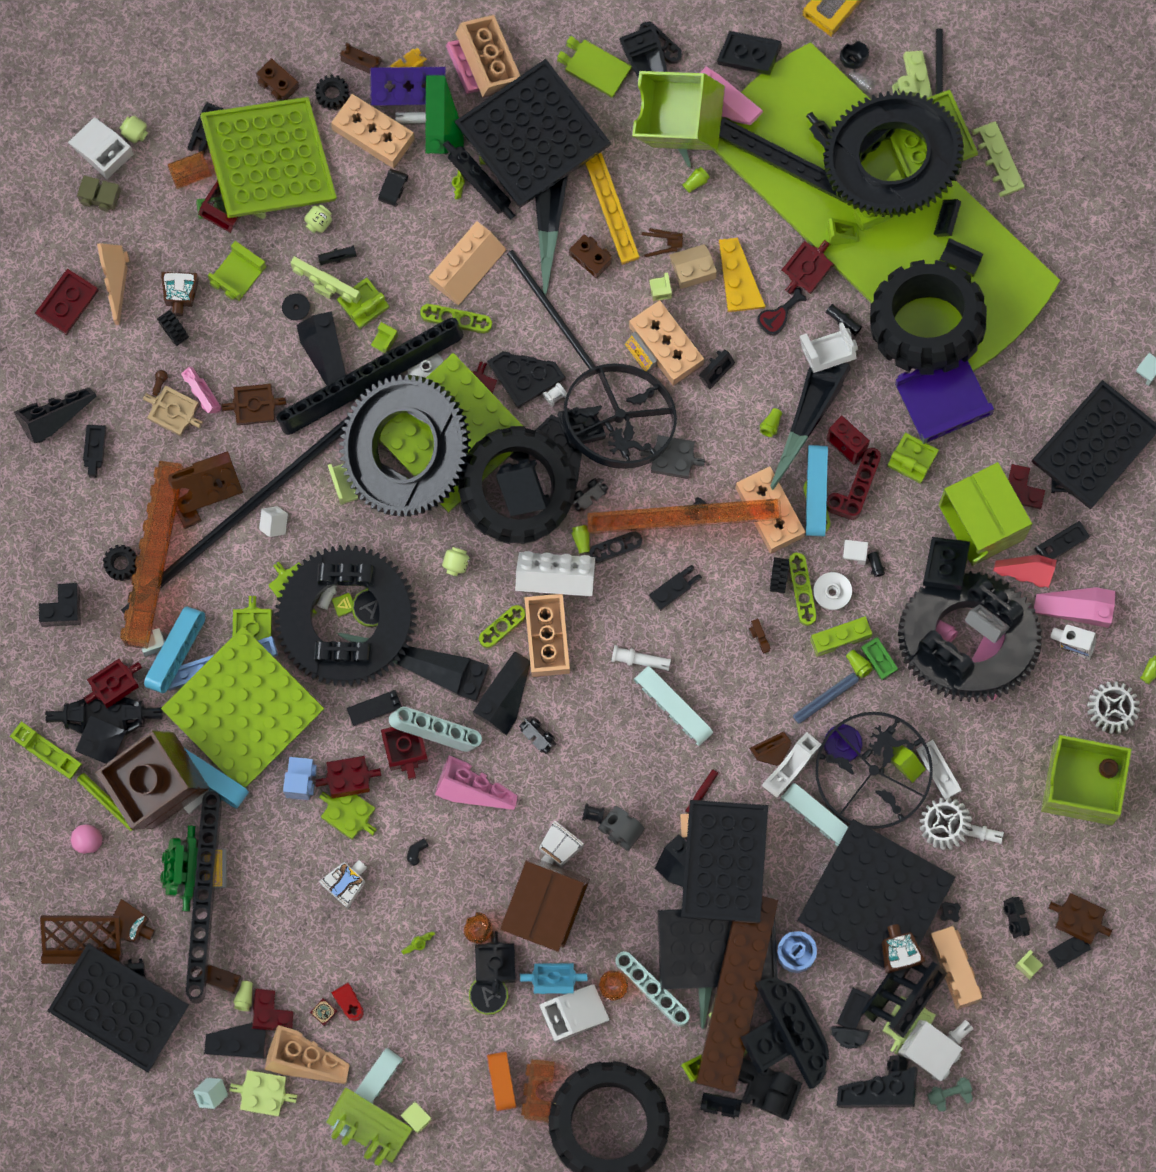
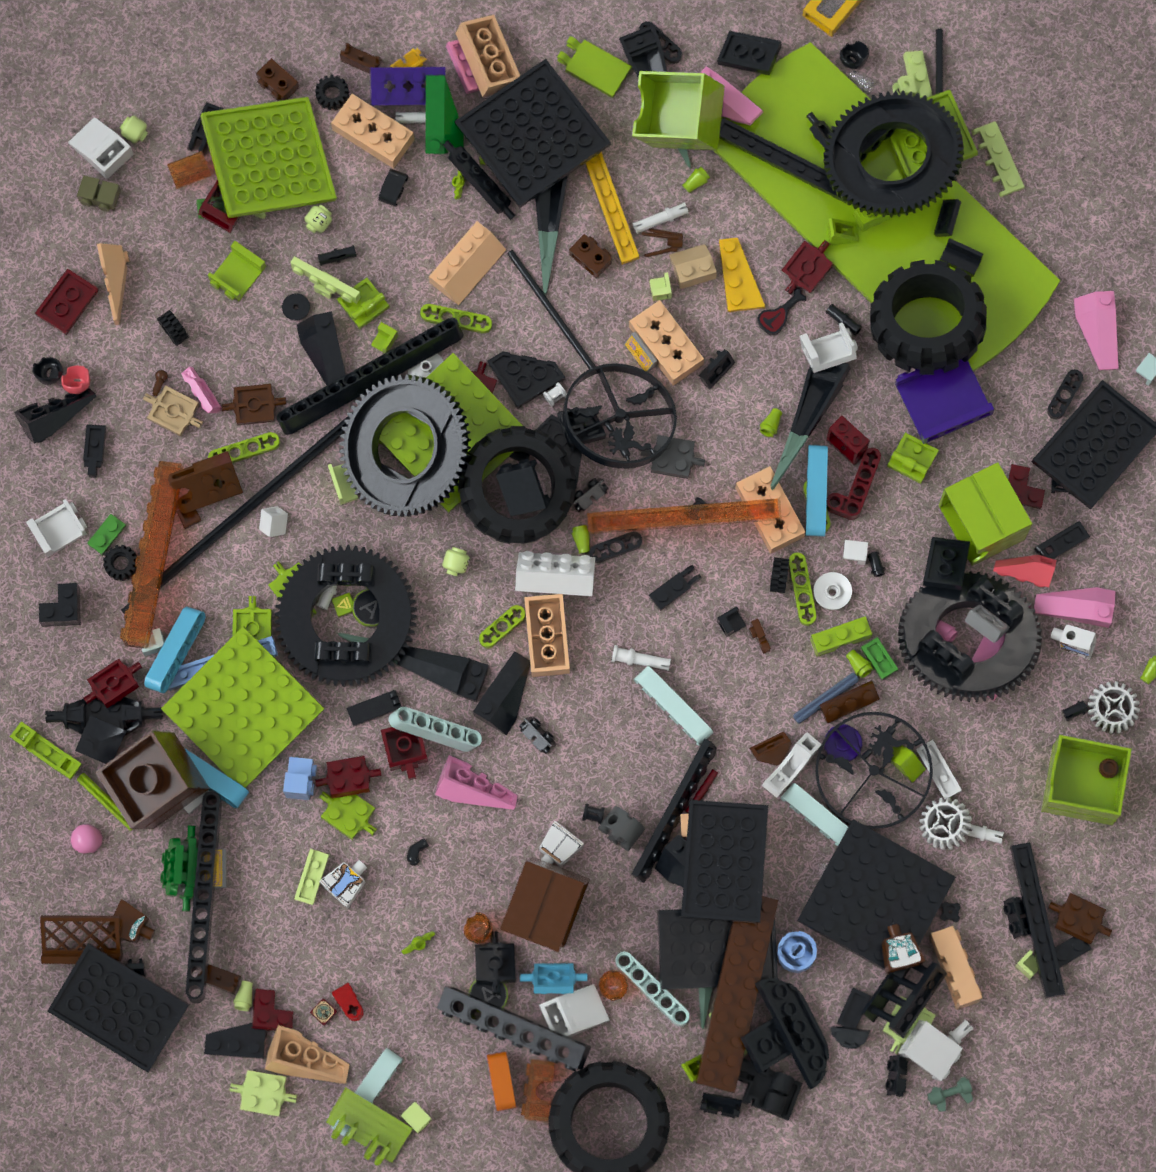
(40, 370): none -> black hair
(58, 528): none -> white panel
(72, 373): none -> coral hair
(106, 534): none -> bright green plate
(179, 290): torso -> none
(210, 1093): light aqua panel -> none
(243, 447): none -> lime beam
(311, 875): none -> yellowish green hinge
(577, 1050): none -> black brick
(660, 218): none -> white pin
(672, 814): none -> black plate
(731, 621): none -> black panel
(849, 702): none -> reddish brown plate
(880, 1092): black wing -> none
(1037, 920): none -> black plate
(1067, 380): none -> black beam
(1075, 710): none -> black pin
(1098, 323): none -> bright pink wedge

